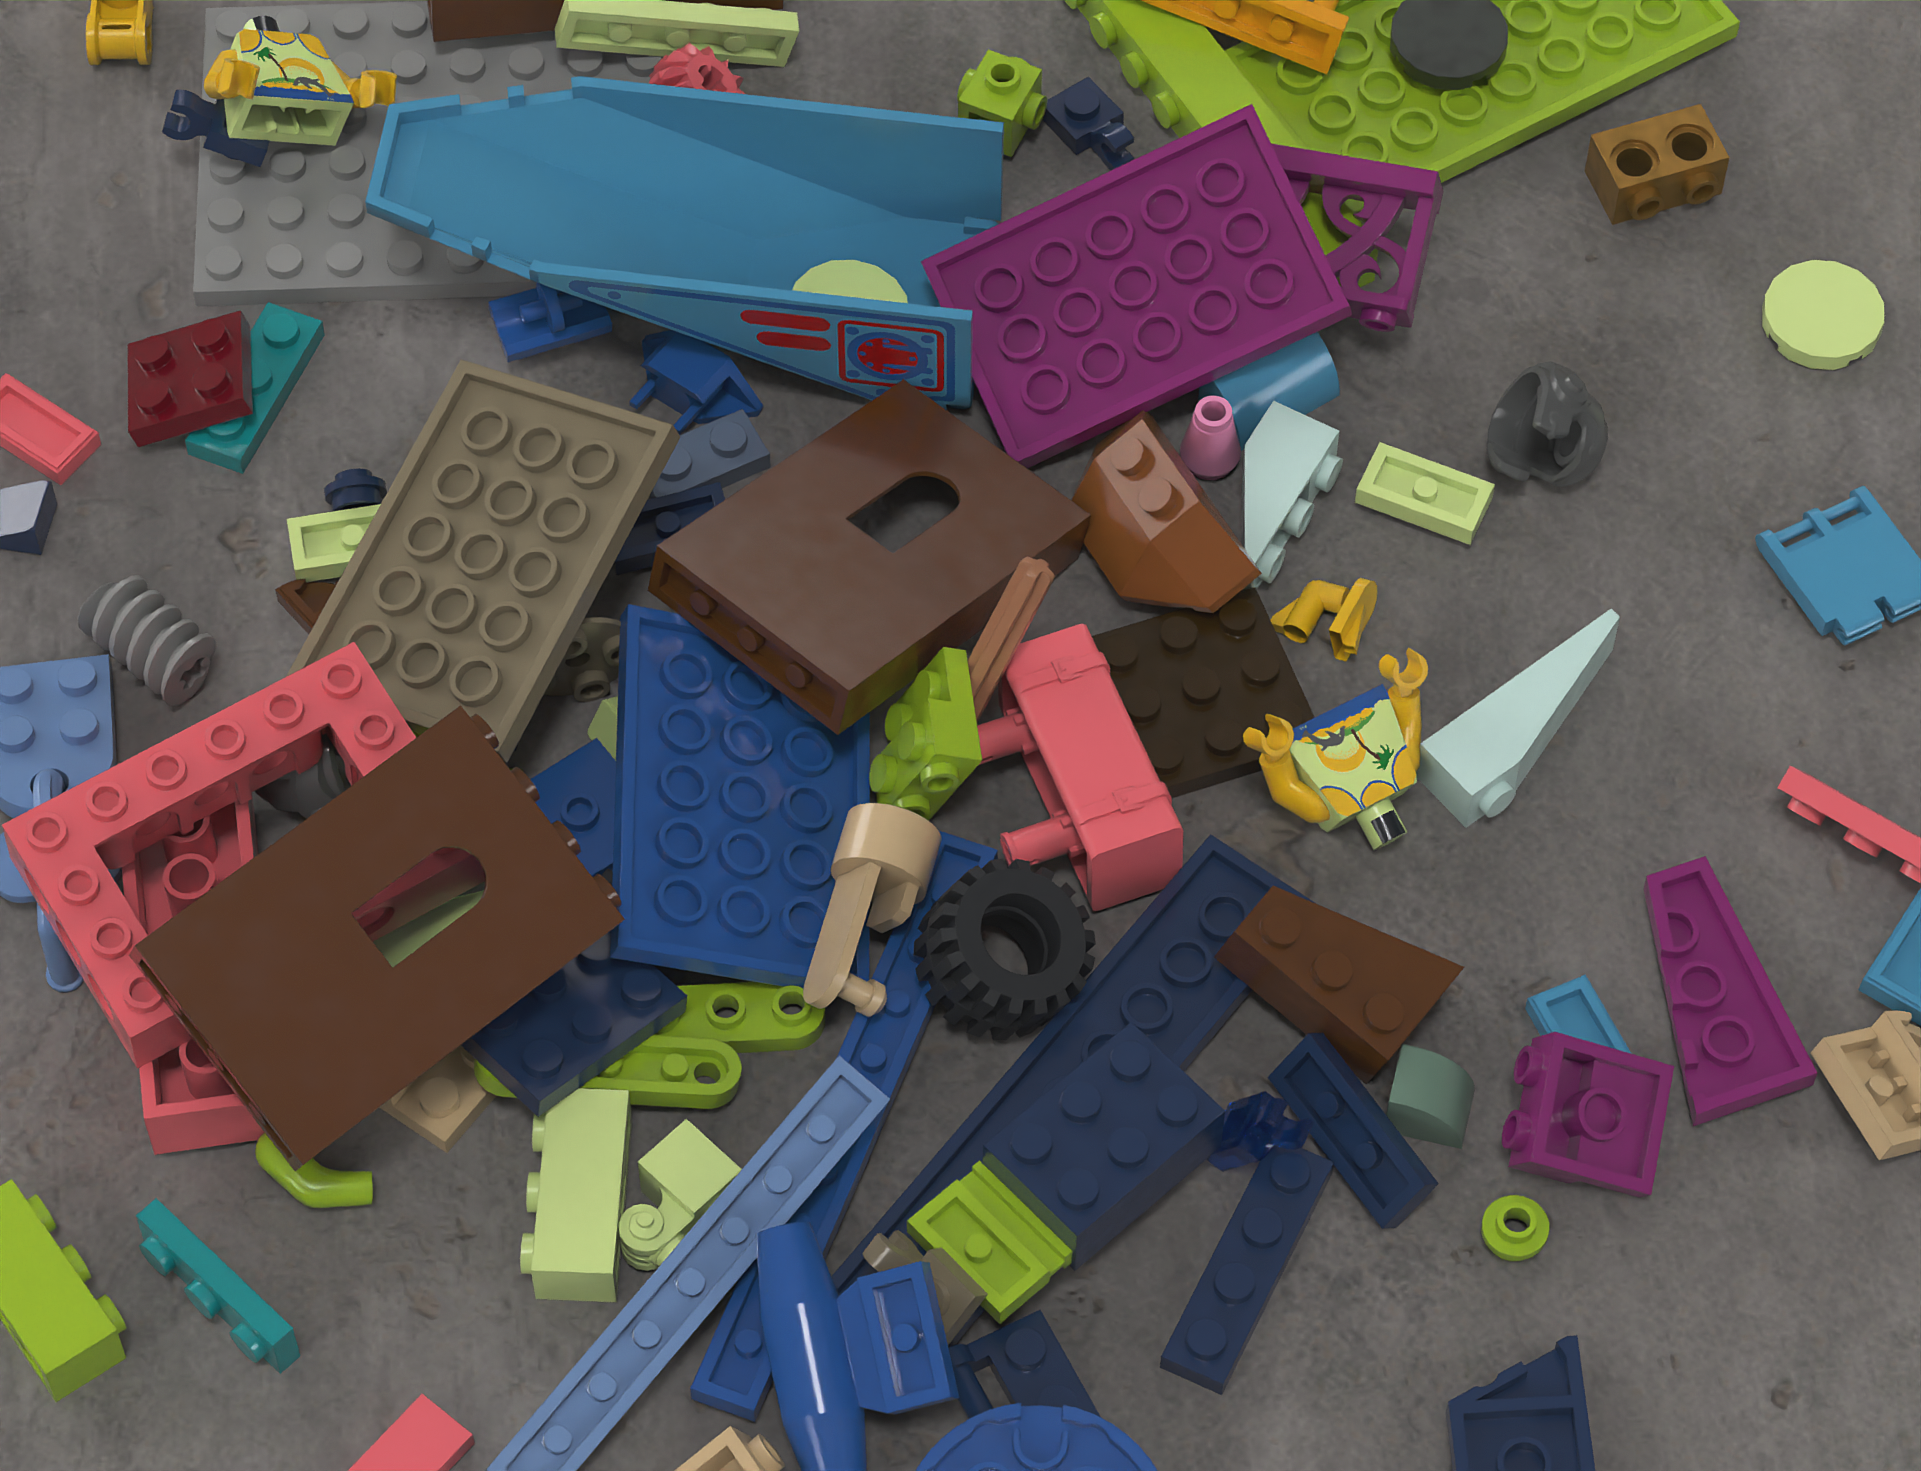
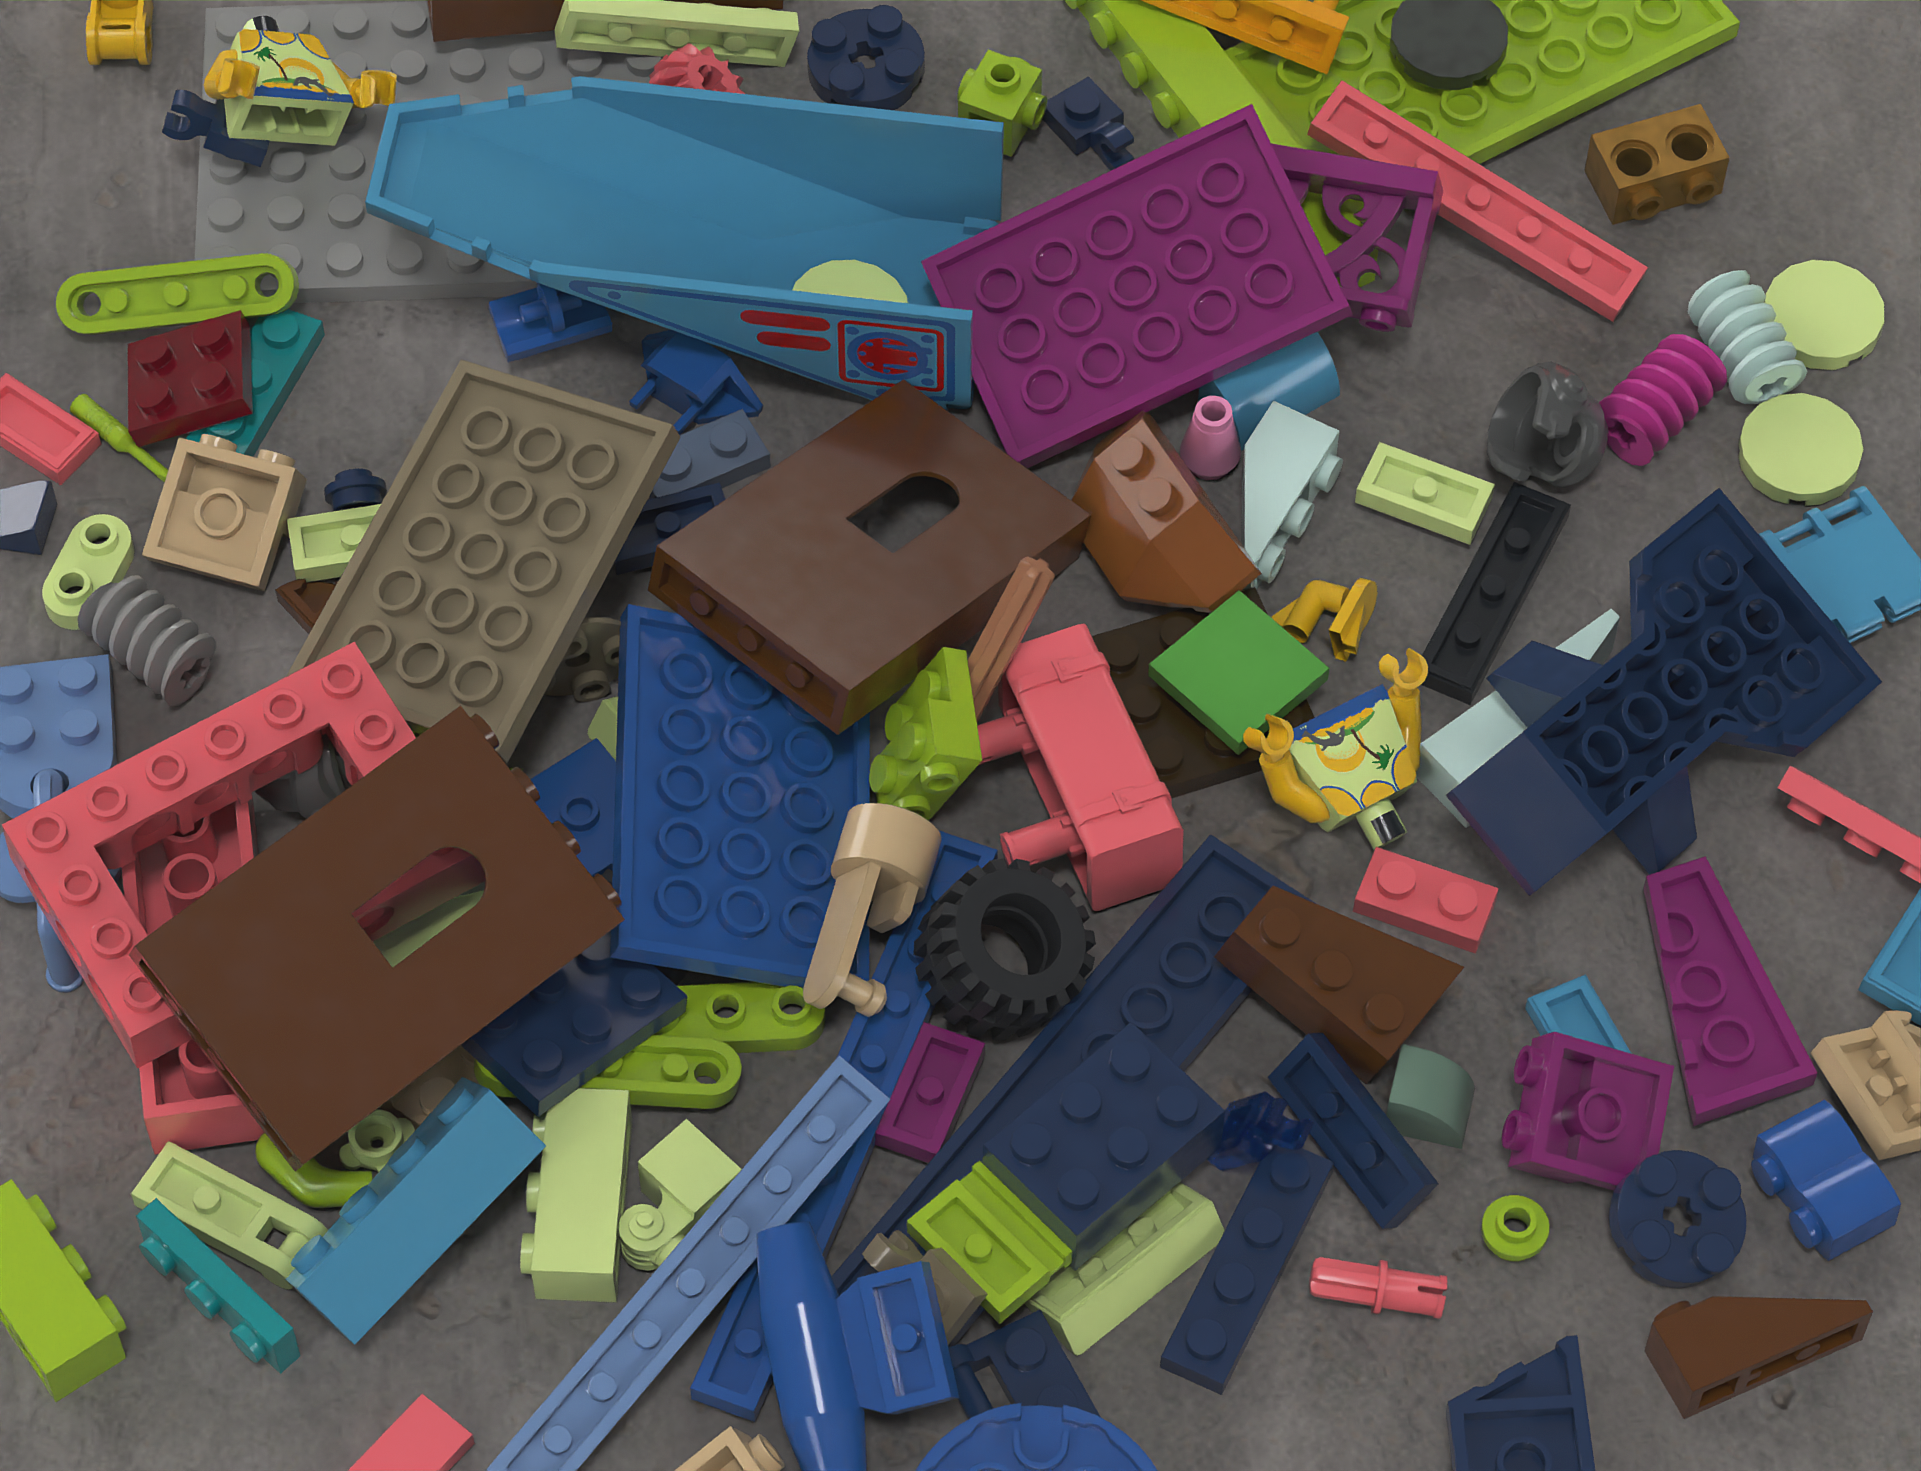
(87, 566): none -> yellowish green plate
(113, 432): none -> lime piece
(176, 293): none -> lime plate
(224, 511): none -> tan plate
(227, 1211): none -> yellowish green plate
(376, 1126): none -> yellowish green plate
(413, 1208): none -> dark azure wedge
(859, 33): none -> dark blue plate
(930, 1093): none -> magenta plate
(1129, 1269): none -> yellowish green slope
(1238, 670): none -> bright green tile
(1378, 1286): none -> coral axle
(1425, 900): none -> coral plate
(1484, 203): none -> coral plate
(1493, 591): none -> black tile
(1649, 1240): none -> dark blue plate
(1661, 397): none -> dark pink piece
(1715, 654): none -> dark blue piece
(1739, 1343): none -> reddish brown slope
(1746, 338): none -> light aqua piece
(1800, 449): none -> yellowish green tile
(1825, 1180): none -> blue brick

